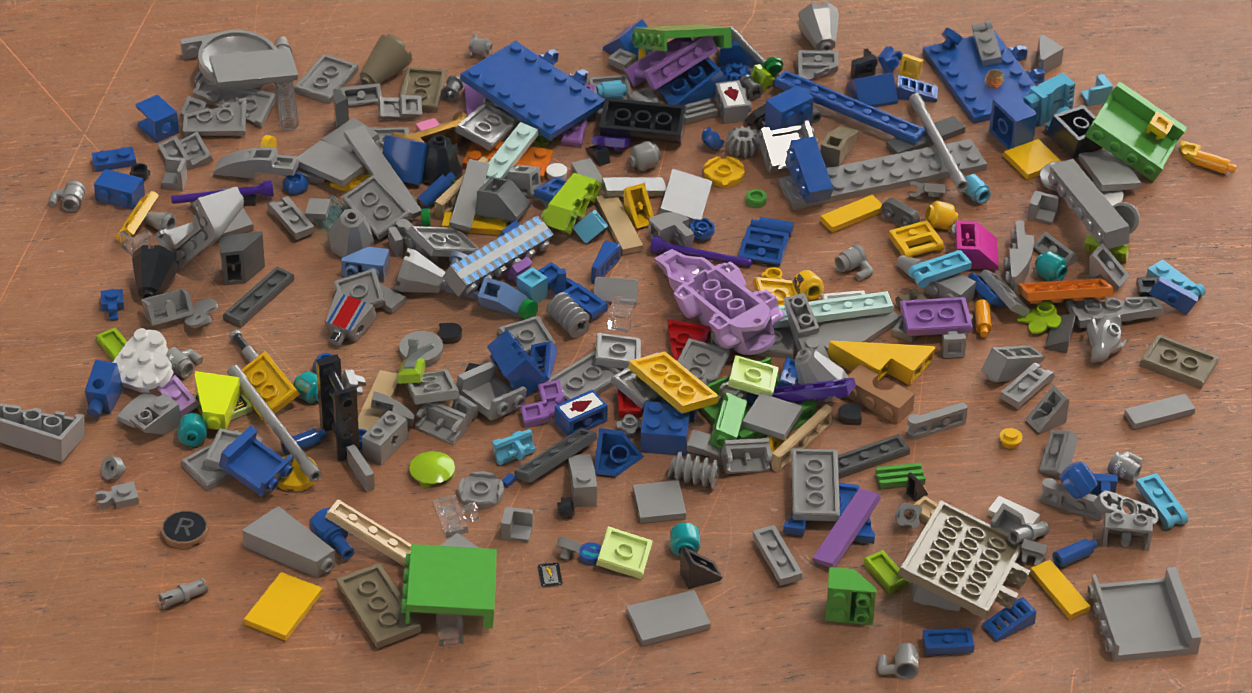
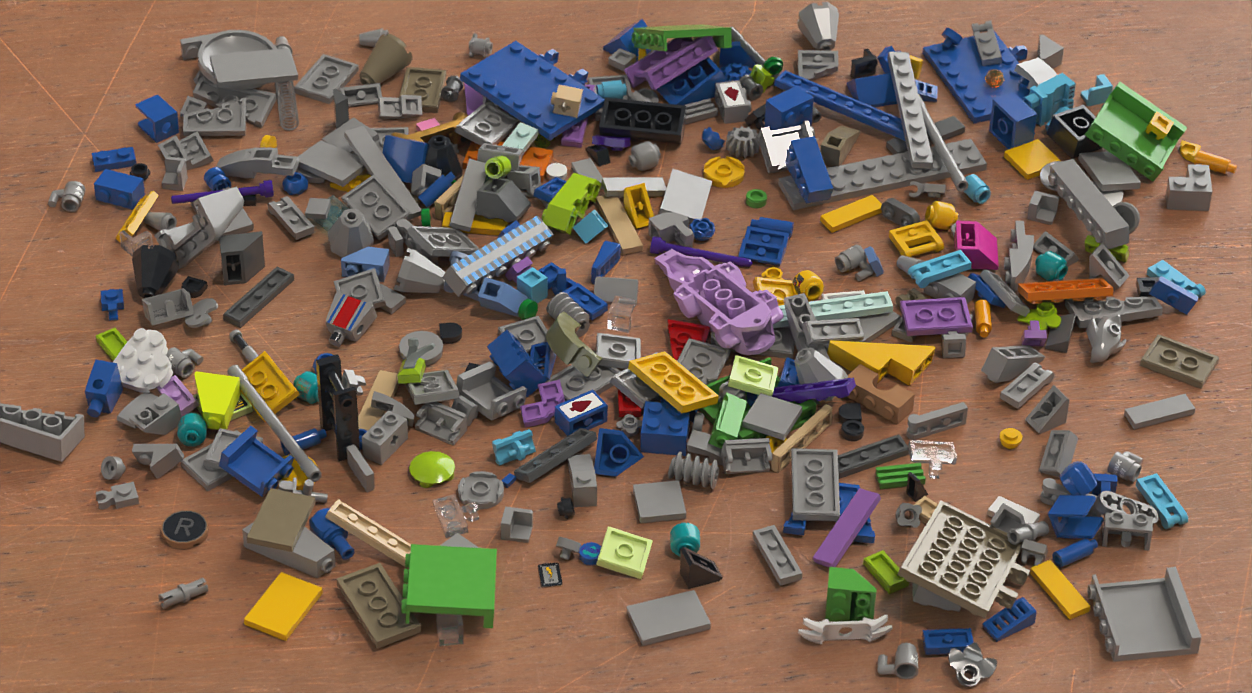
(159, 456): none -> light grey slope
(194, 286): none -> black tile
(216, 179): none -> blue wheel
(281, 520): none -> dark tan tile
(290, 486): none -> light grey arm
(370, 38): none -> light grey cone
(423, 178): none -> light grey panel
(490, 151): none -> light grey slope
(497, 167): none -> lime brick
(567, 100): none -> tan brick
(569, 347): none -> olive arch
(698, 421): none -> light grey tile
(826, 630): none -> white piece
(833, 330): none -> light grey tile
(852, 430): none -> black tile
(874, 261): none -> medium blue tile
(910, 110): none -> light grey plate
(934, 453): none -> clear plate
(971, 662): none -> plate
(1034, 335): none -> medium lavender tile
(1035, 71): none -> slope
(1074, 519): none -> blue piece
(1190, 192): none -> light grey brick

